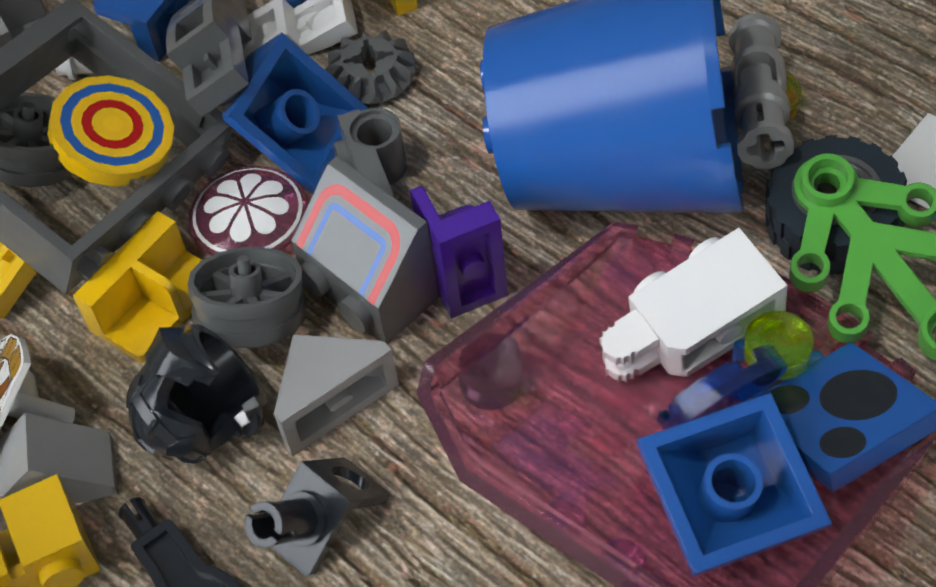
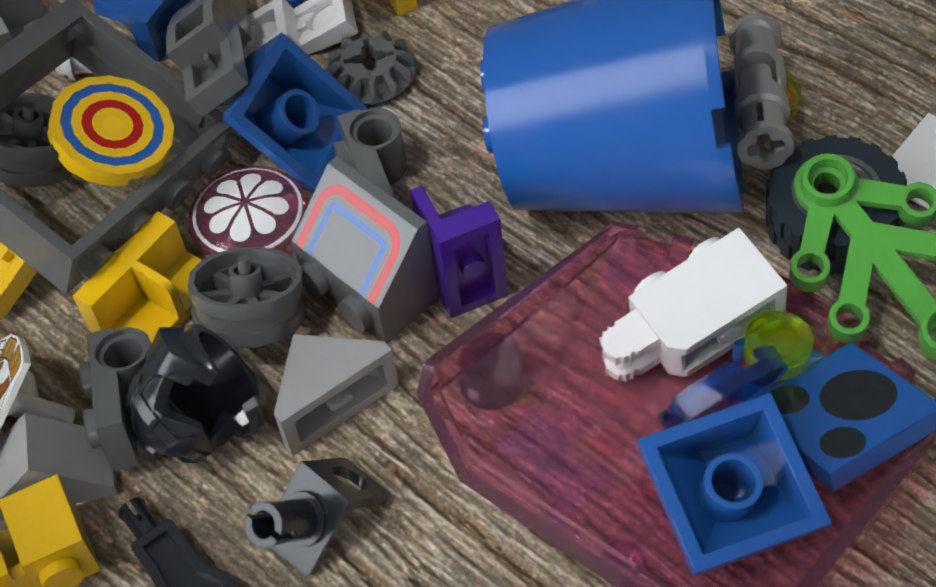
(106, 377): none -> dark grey plate

